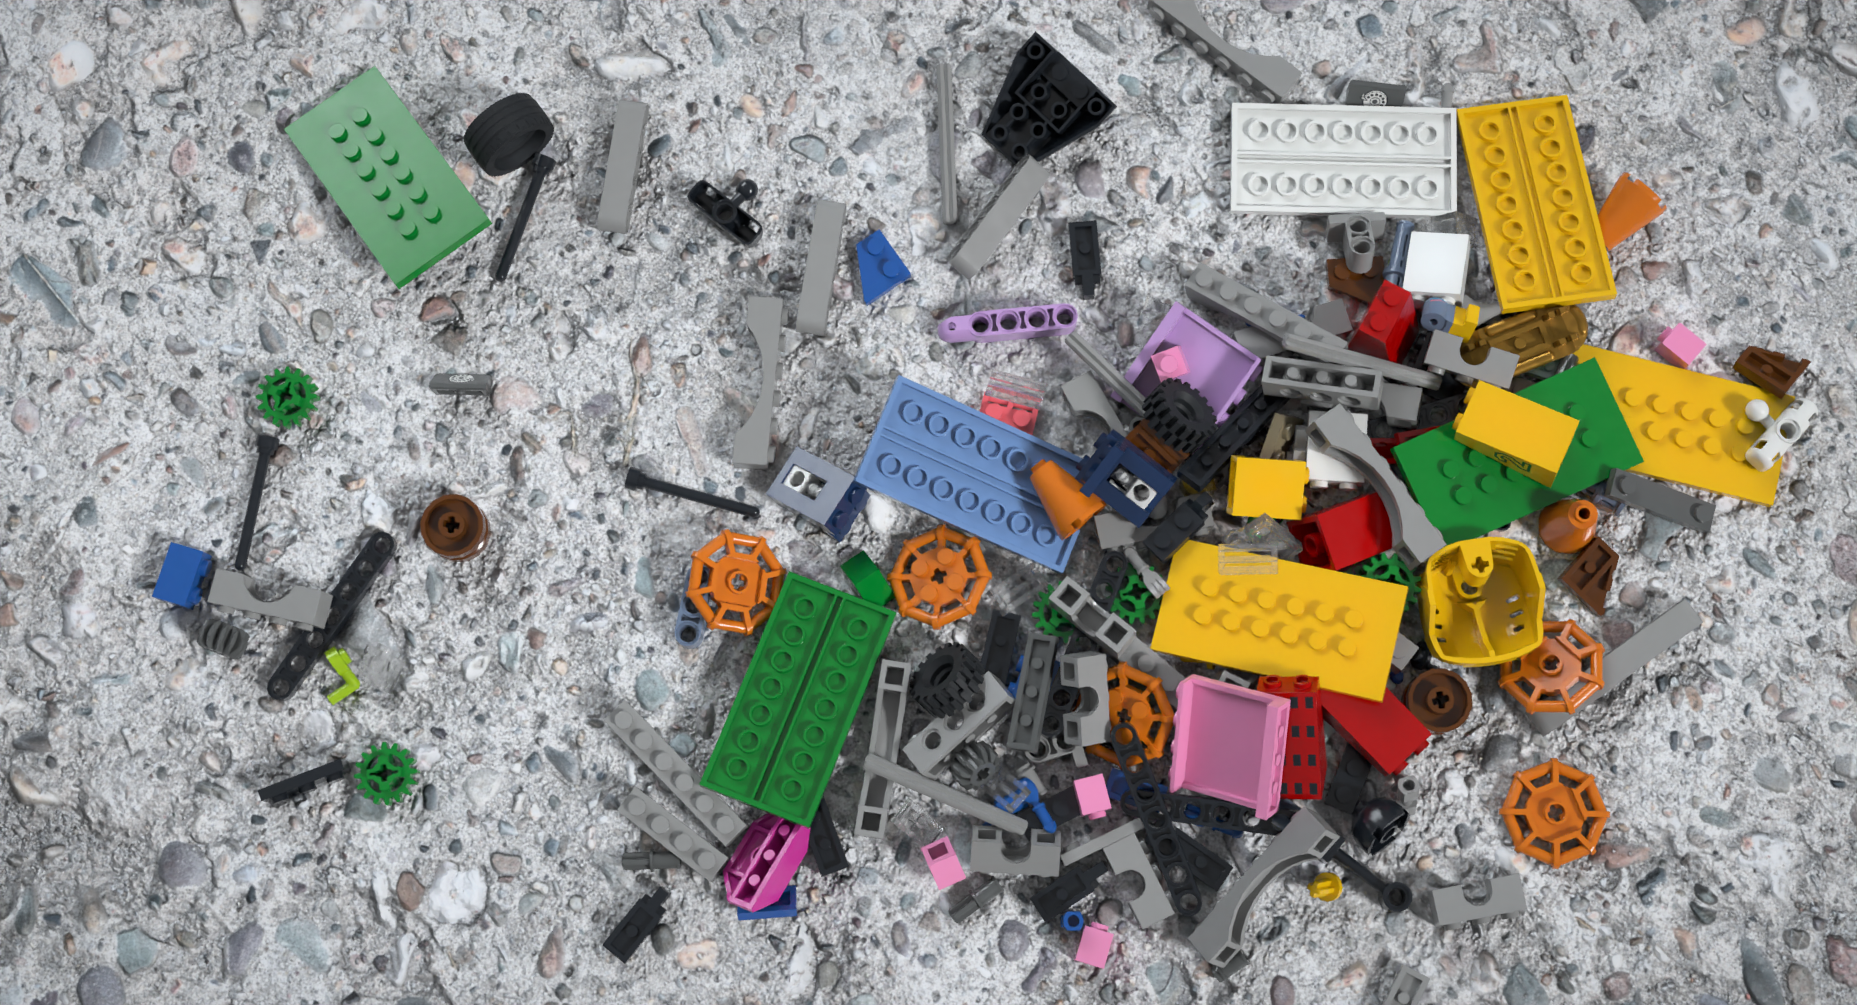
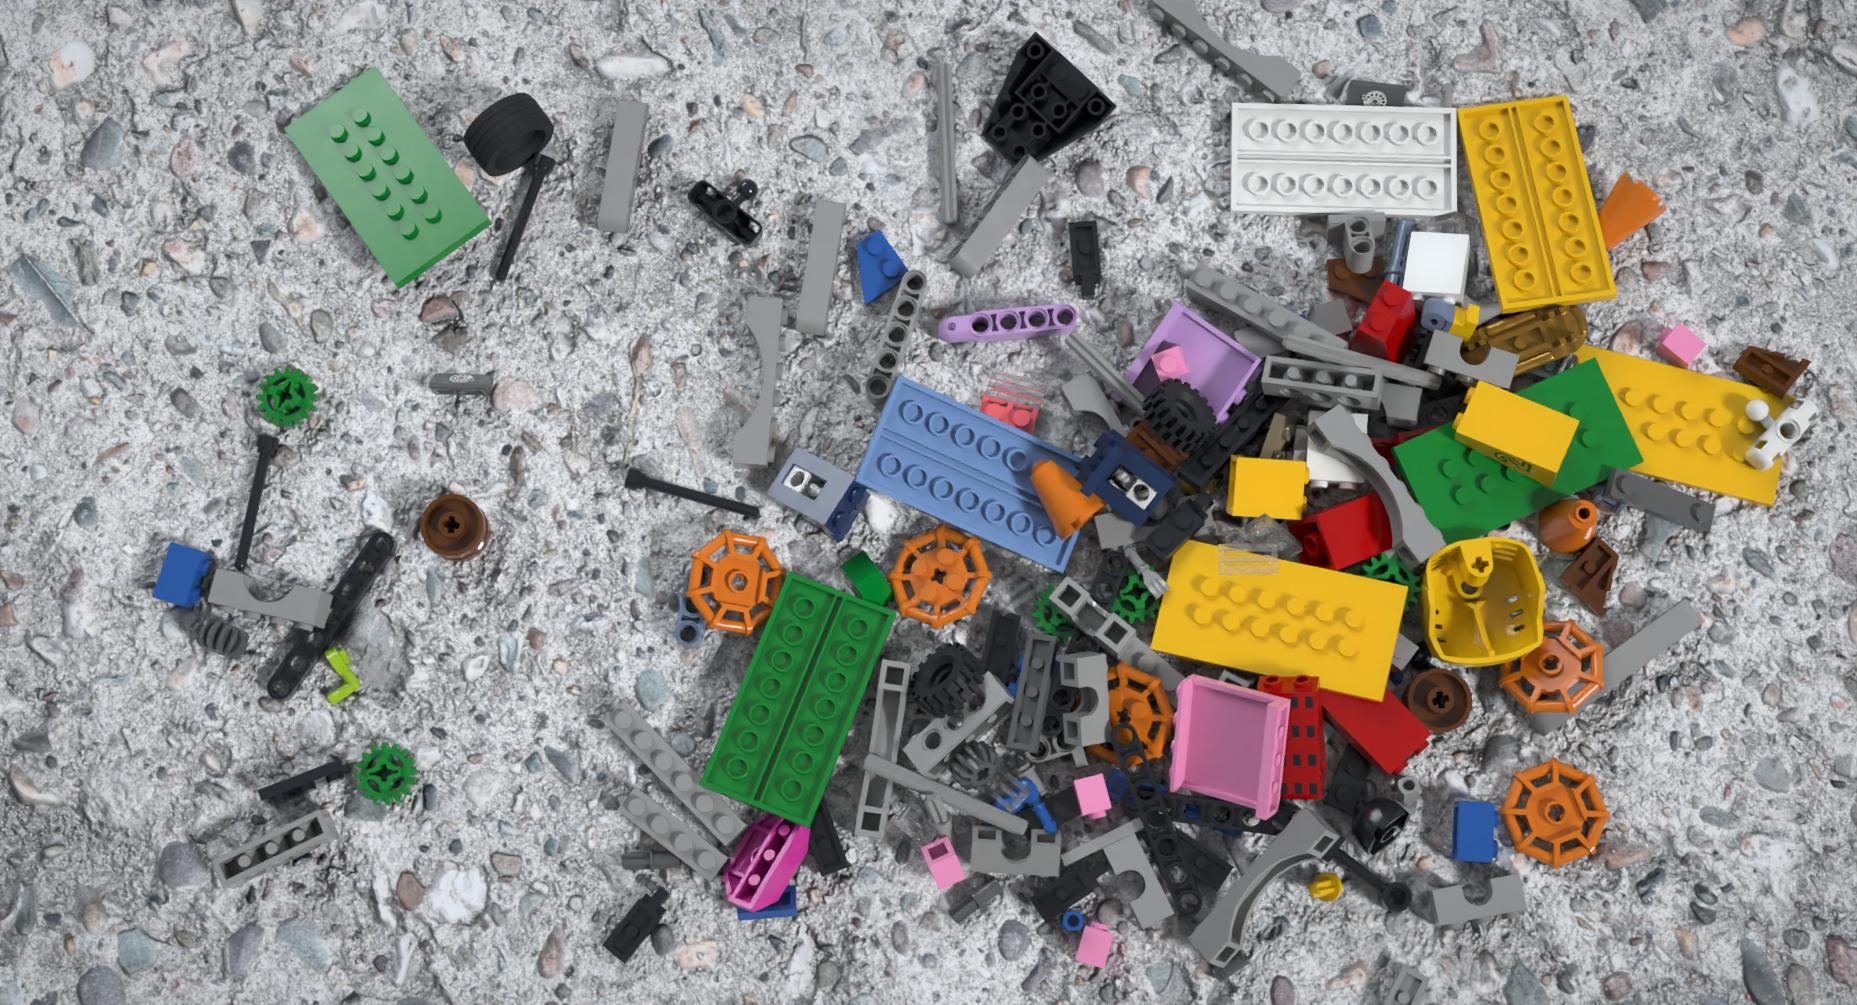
(275, 849): none -> light grey brick
(896, 323): none -> light grey beam
(940, 818): none -> light grey axle
(1474, 832): none -> blue brick

